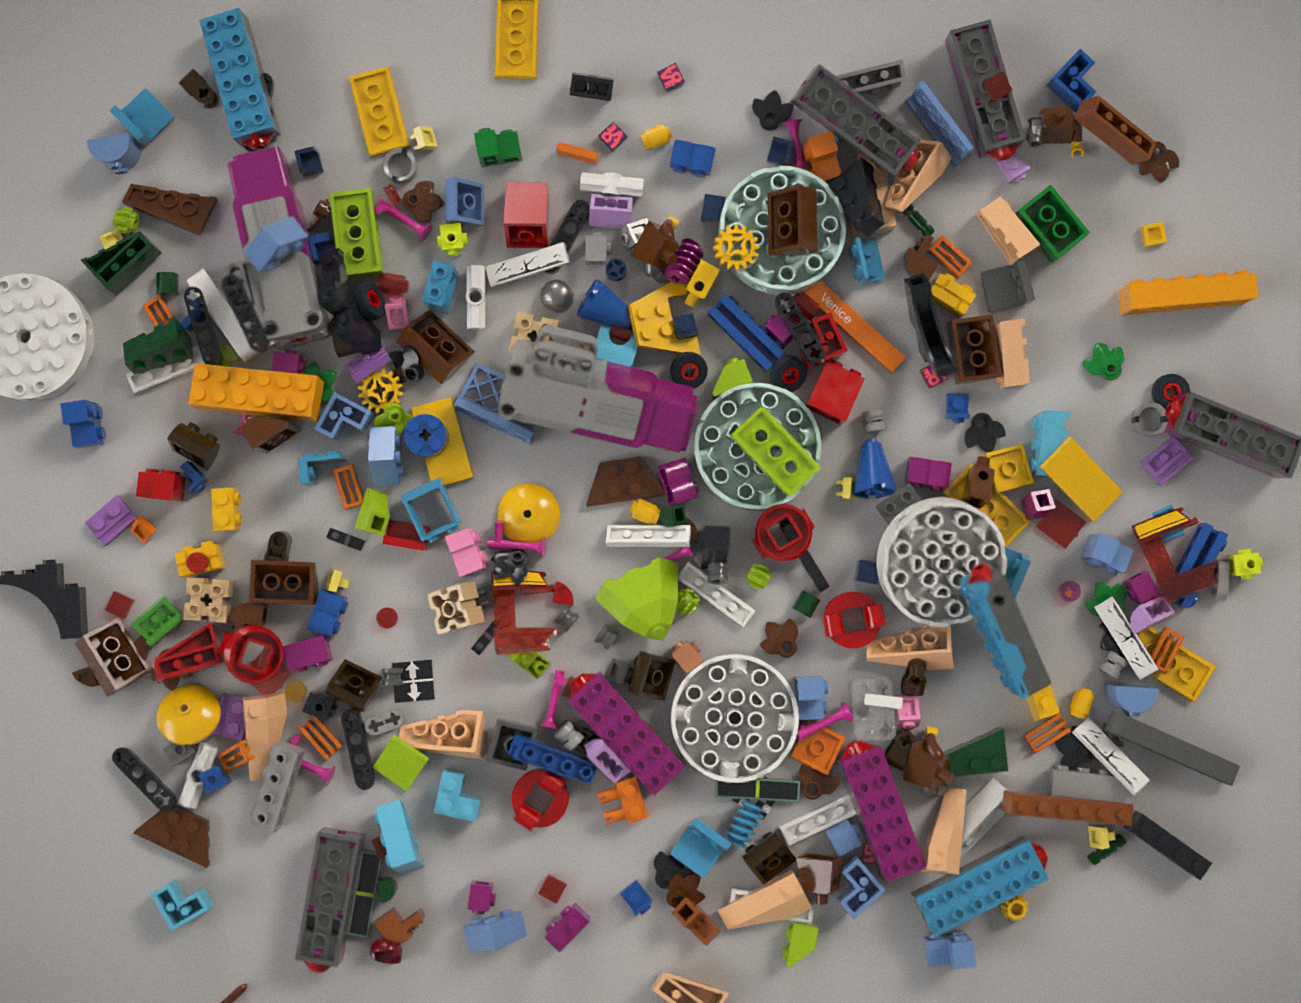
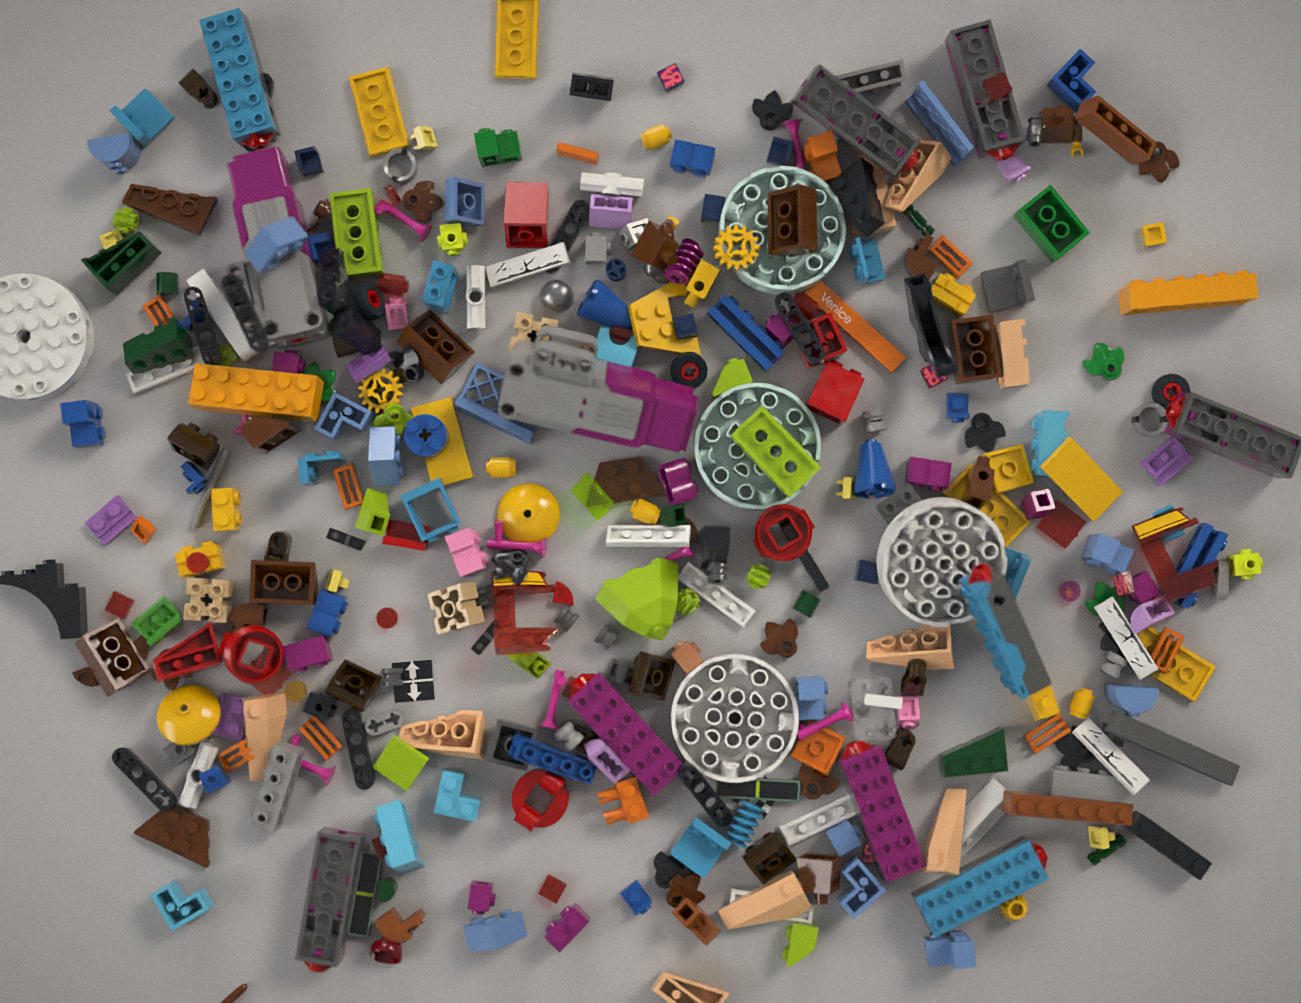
(161, 486): red brick -> none
(210, 485): none -> light grey bar
(501, 467): none -> yellow brick
(593, 496): none -> clear neon green panel
(612, 136): tile -> none
(705, 794): none -> black beam
(788, 364): black bush -> none
(872, 615): red piece -> none
(928, 765): reddish brown torso -> none
(1007, 230): light nougat wedge -> none
(1123, 584): none -> tile

